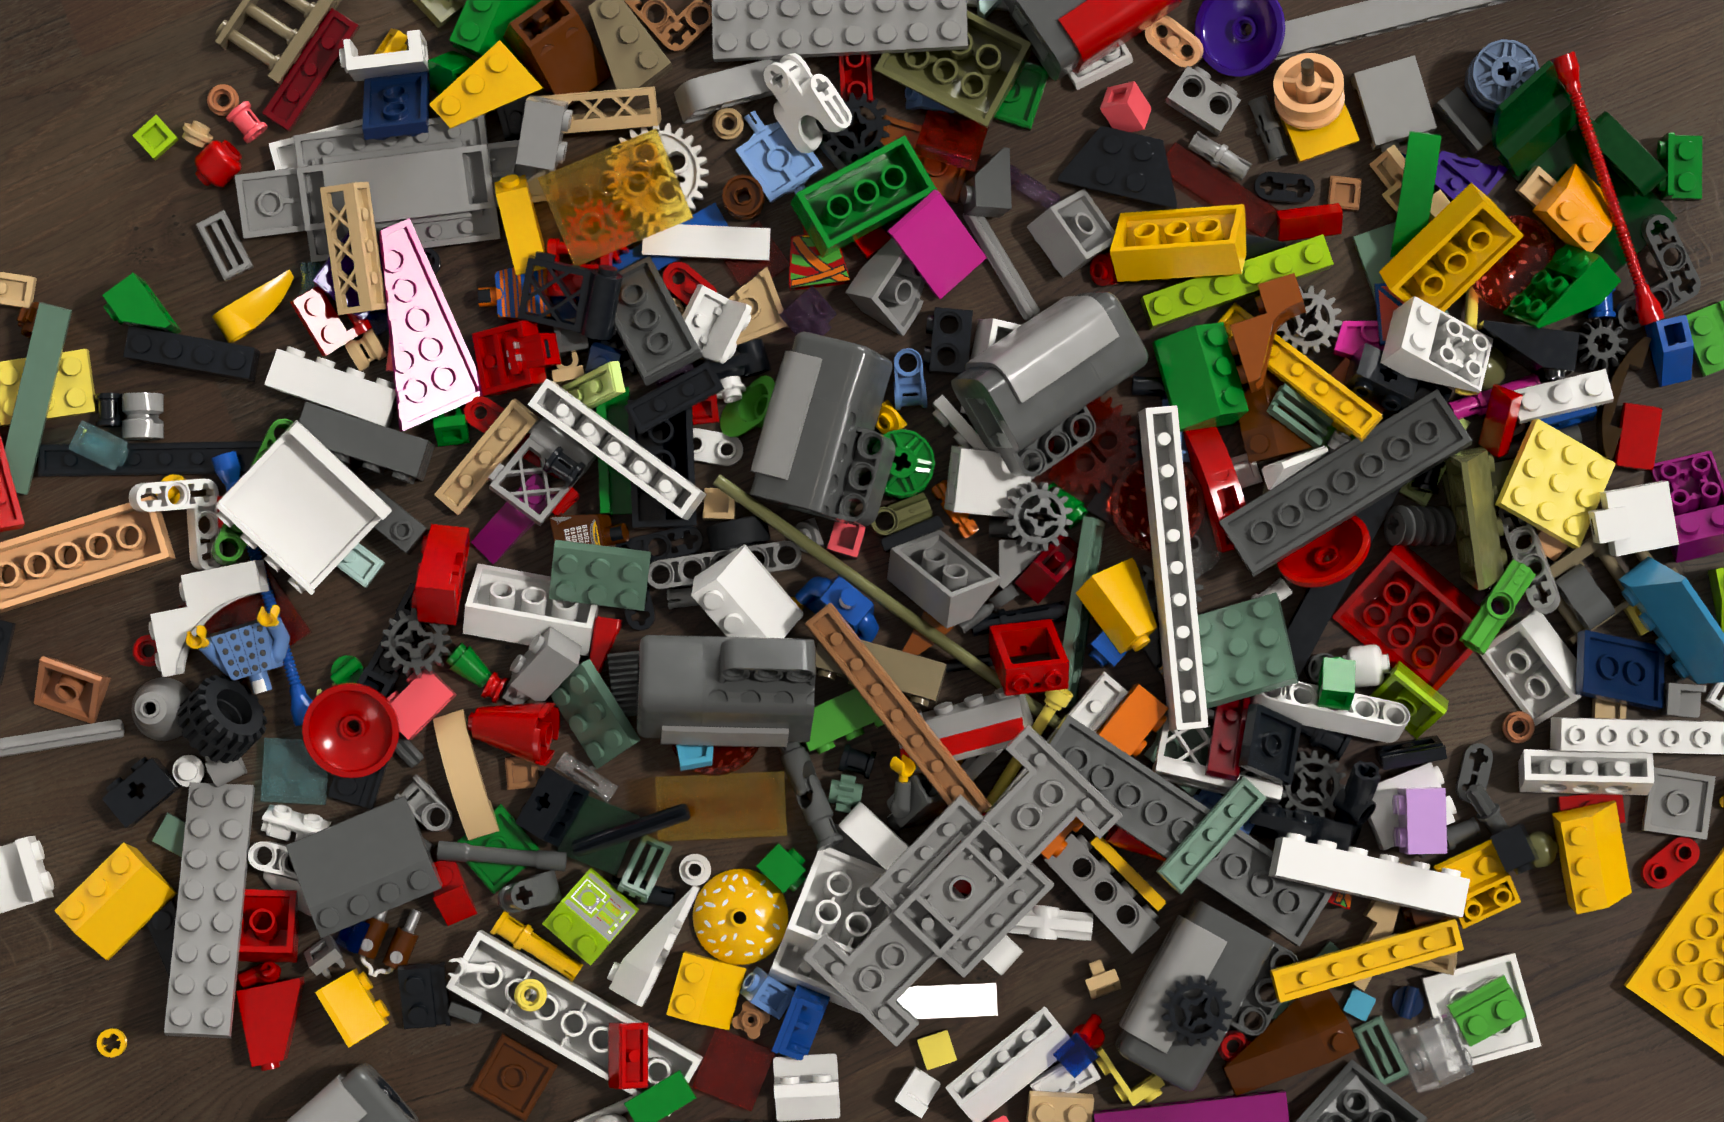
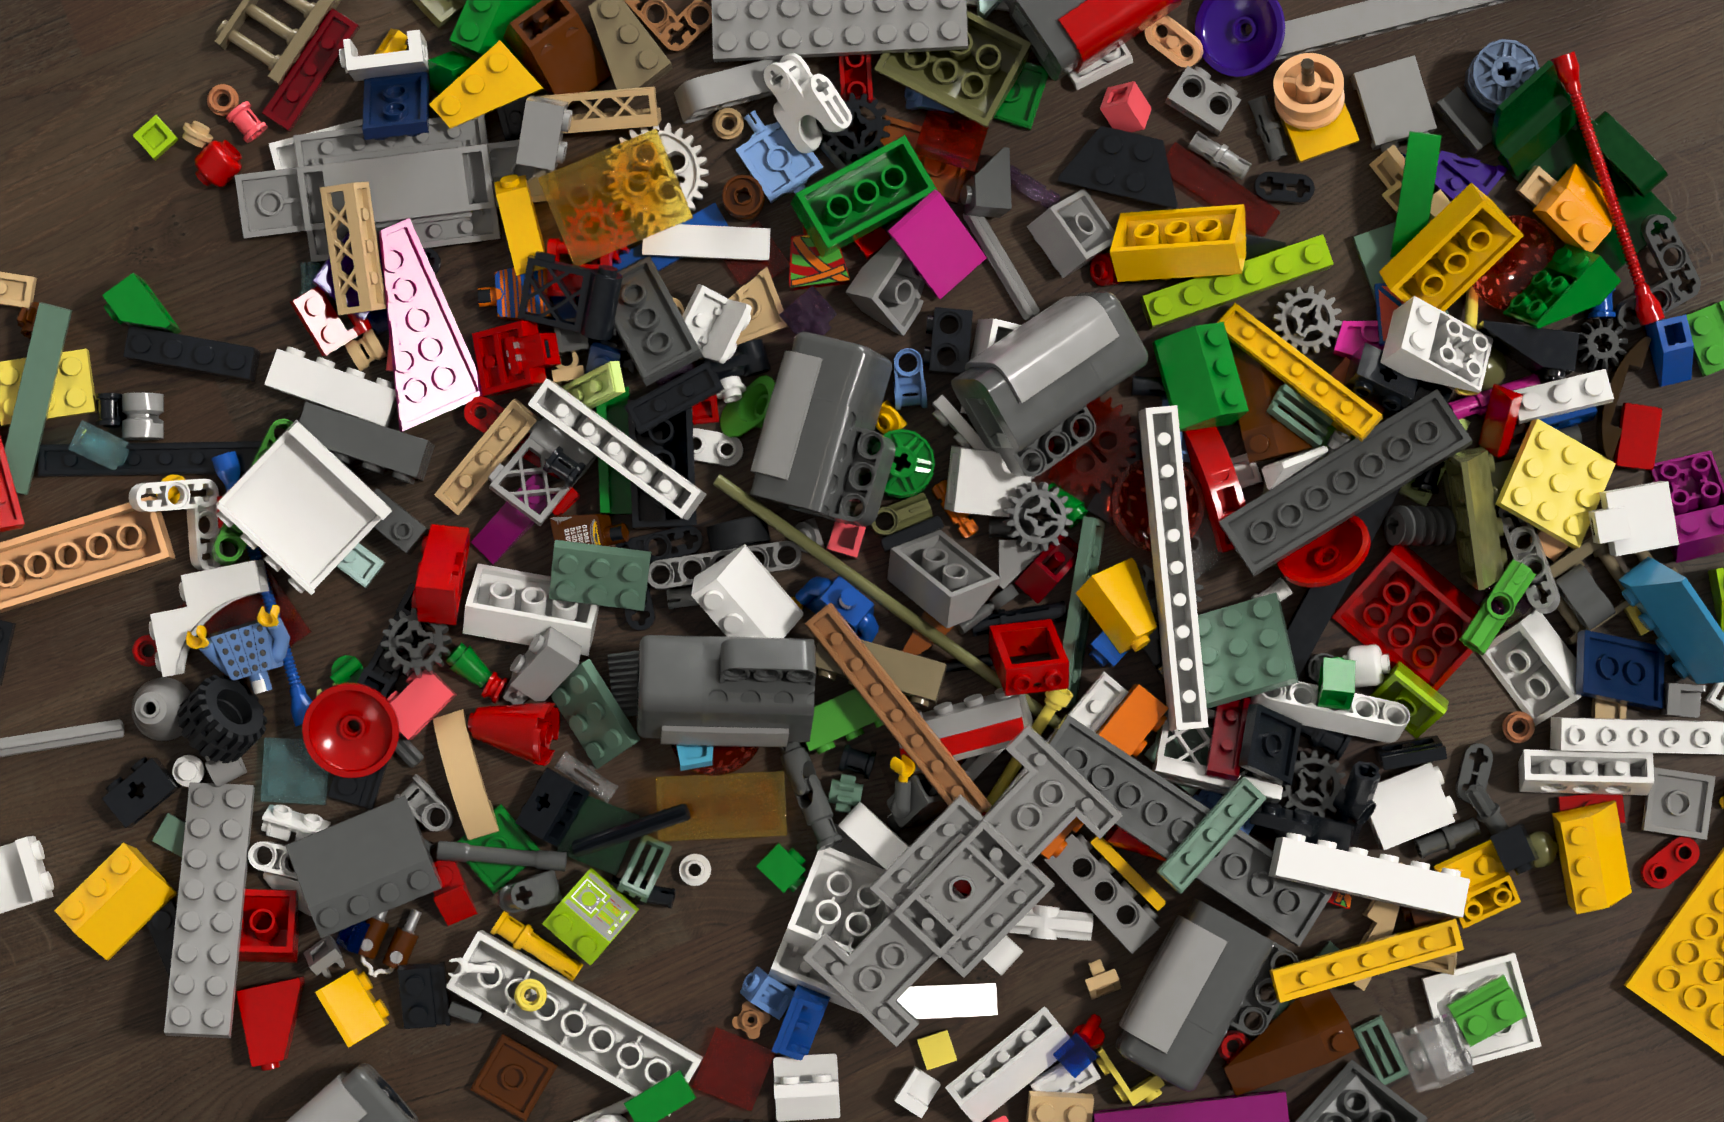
(70, 689): nougat slope -> none
(115, 1051): yellow bush -> none
(237, 269): light grey tile -> none
(253, 308): yellow piece -> none
(263, 973): red arm -> none
(451, 429): green tile -> none
(521, 773): medium nougat tile -> none
(603, 639): red slope -> none
(628, 1055): red slope -> none
(642, 965): white wedge -> none
(686, 289): red plate -> none
(706, 991): yellow slope -> none
(718, 506): tan panel -> none
(755, 897): yellow dish -> none
(1187, 1023): black gear -> none
(1254, 337): dark orange arch -> none
(1309, 222): red slope -> none
(1345, 192): medium nougat tile -> none
(1359, 1004): medium azure piece -> none
(1407, 1001): dark blue plate -> none
(1420, 820): lavender brick -> none
(1683, 163): green bracket -> none

